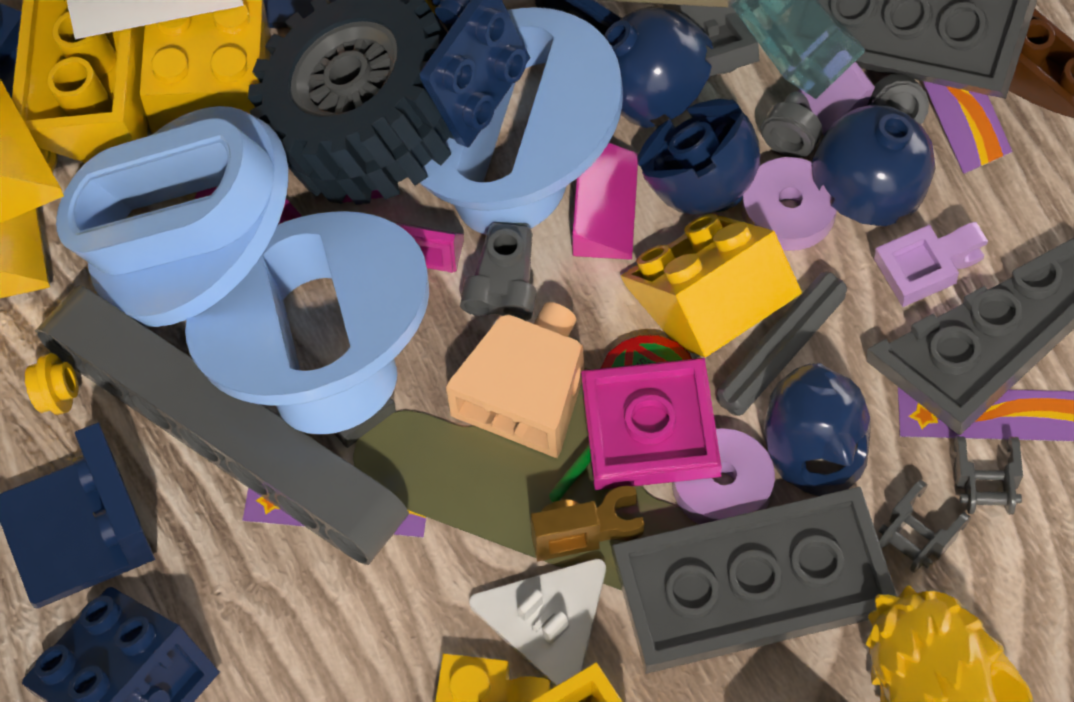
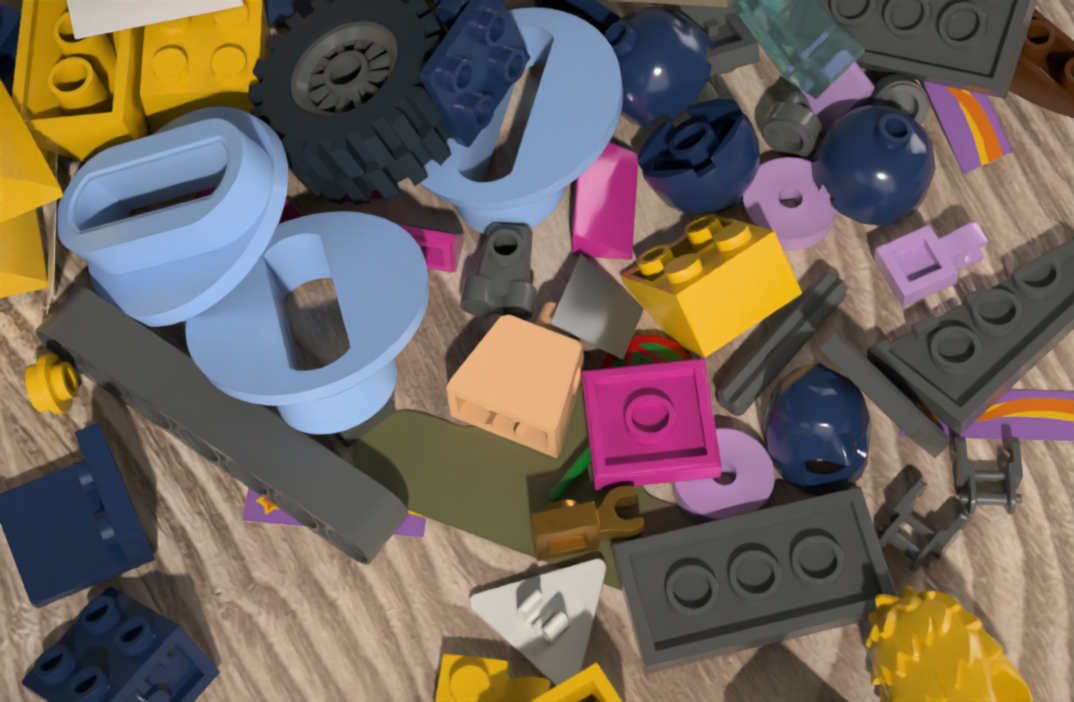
(51, 246): none -> white sticker
(597, 310): none -> dark grey sticker
(885, 394): none -> dark grey tile

